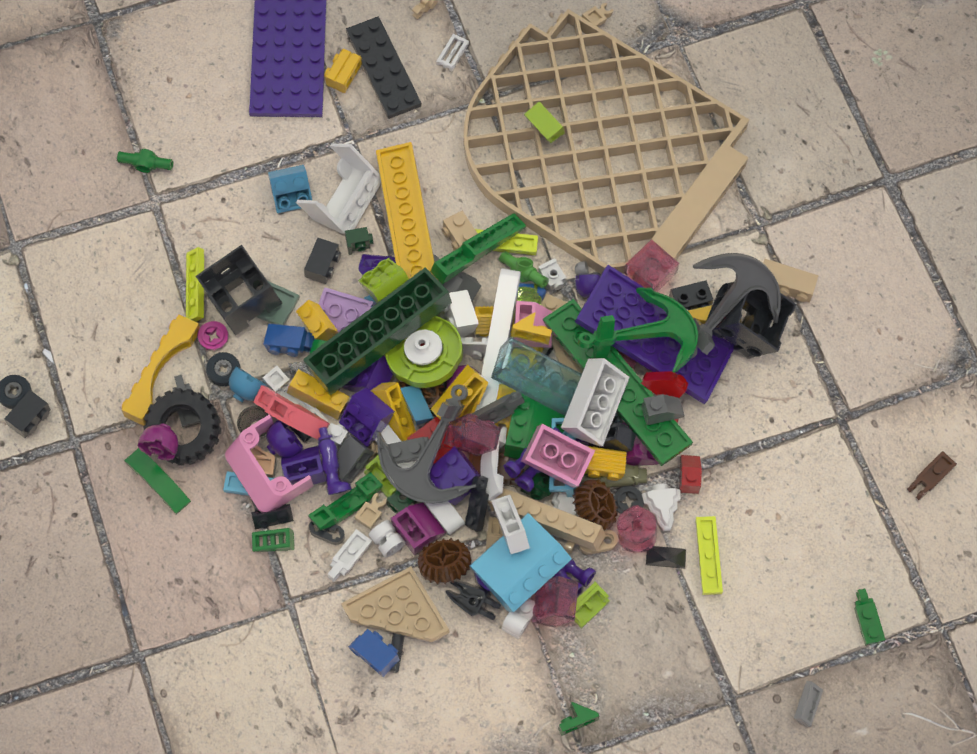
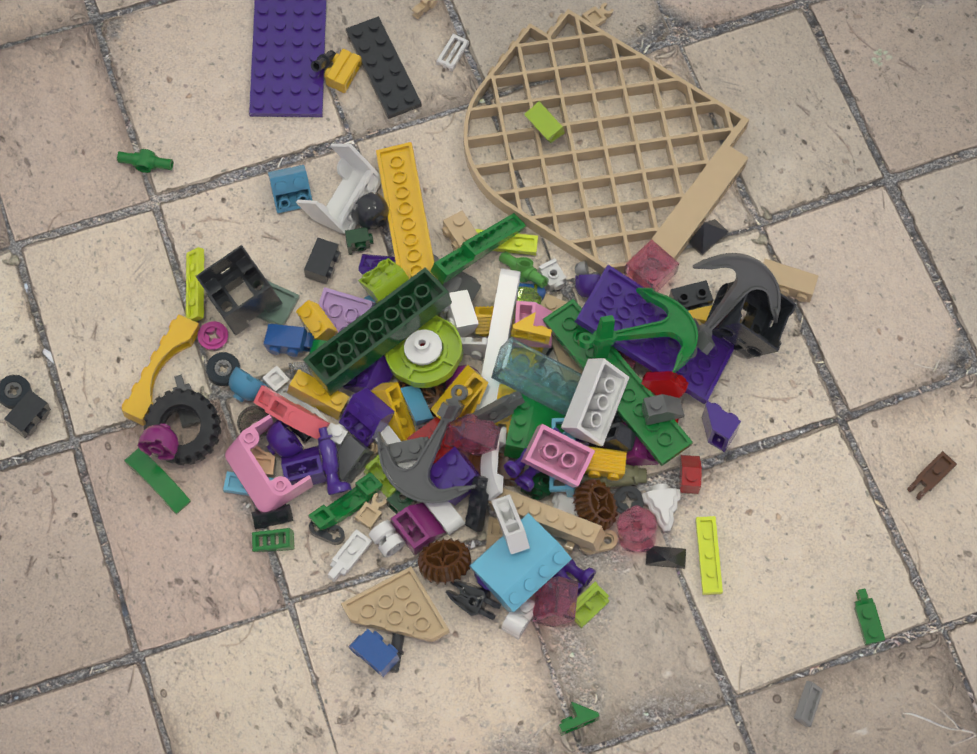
(323, 61): none -> black pin
(371, 211): none -> black cylinder
(708, 236): none -> black slope
(719, 426): none -> dark purple slope

